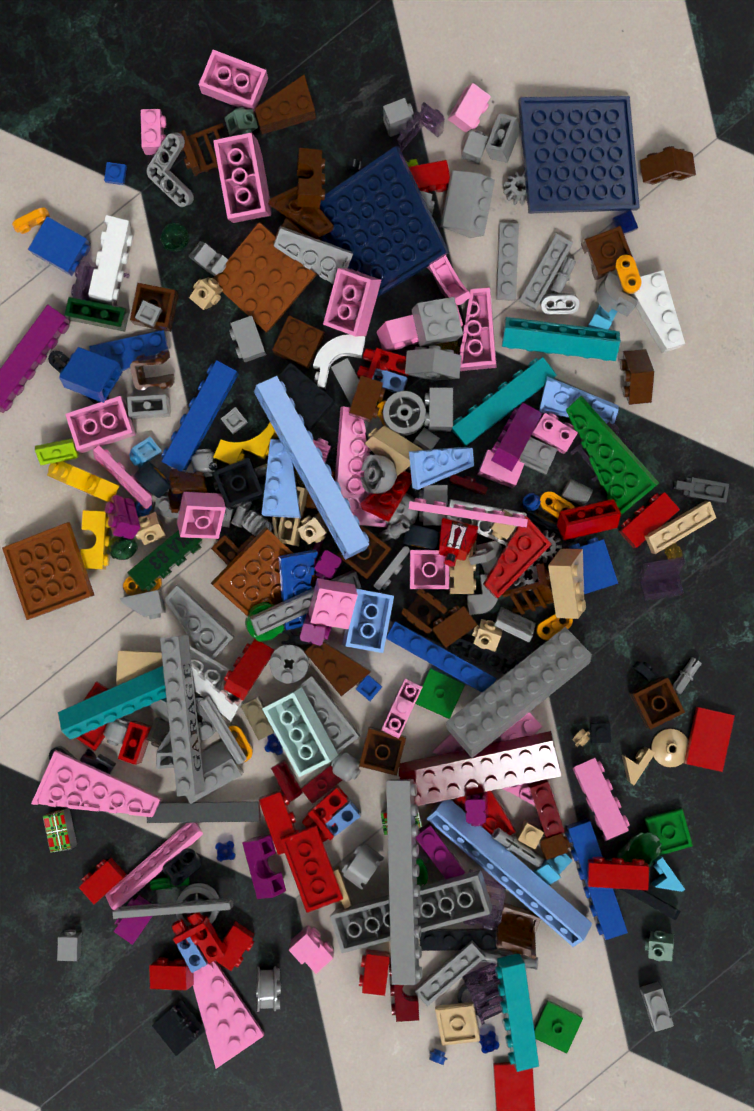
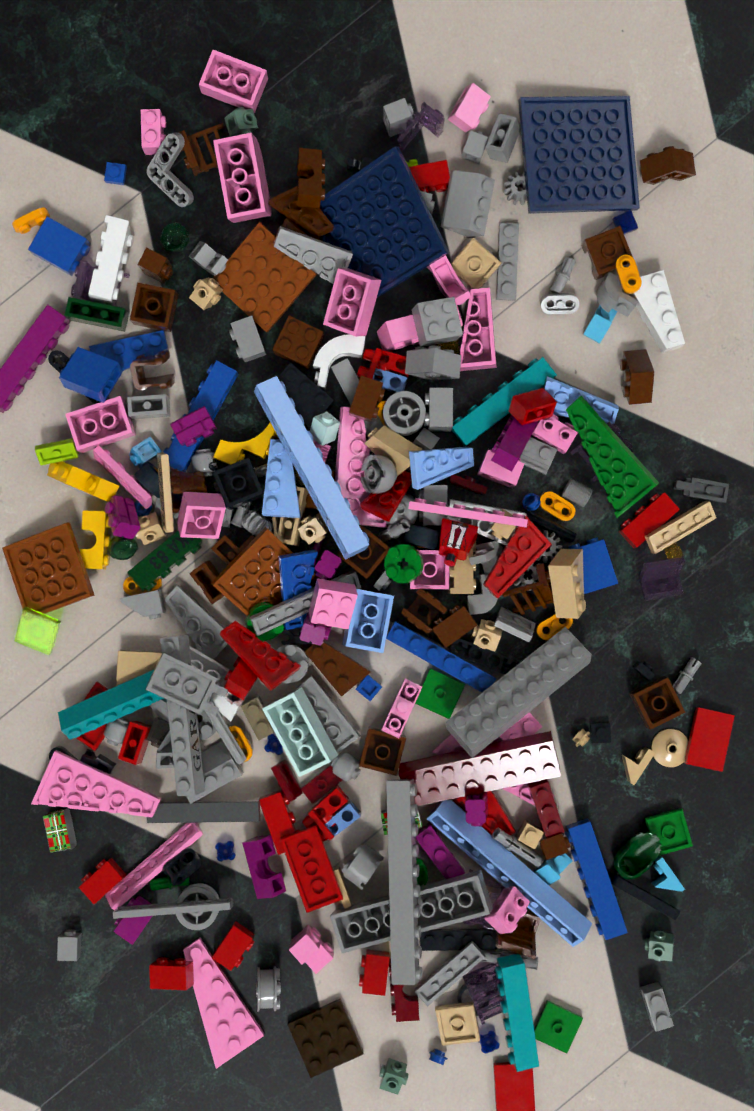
(37, 631): none -> clear neon green tile
(148, 313): light grey plate -> none
(155, 266): none -> reddish brown brick
(165, 492): none -> tan tile
(178, 1028): black hinge -> none
(184, 685): none -> light grey tile
(193, 426): none -> magenta brick
(198, 941): red hips -> none
(203, 576): none -> reddish brown brick
(234, 420): light grey plate -> none
(263, 660): none -> red wing
(286, 108): reddish brown wedge -> none
(324, 428): none -> light aqua brick
(325, 1038): none -> dark brown plate
(393, 560): none -> green plate
(393, 1076): none -> sand green brick
(475, 264): none -> tan tile
(507, 910): none -> bright pink brick
(532, 406): none -> red brick
(546, 272): light grey plate -> none
(561, 339): teal brick -> none
(588, 519): red brick -> none
(601, 799): bright pink wedge -> none
(618, 873): red brick -> none

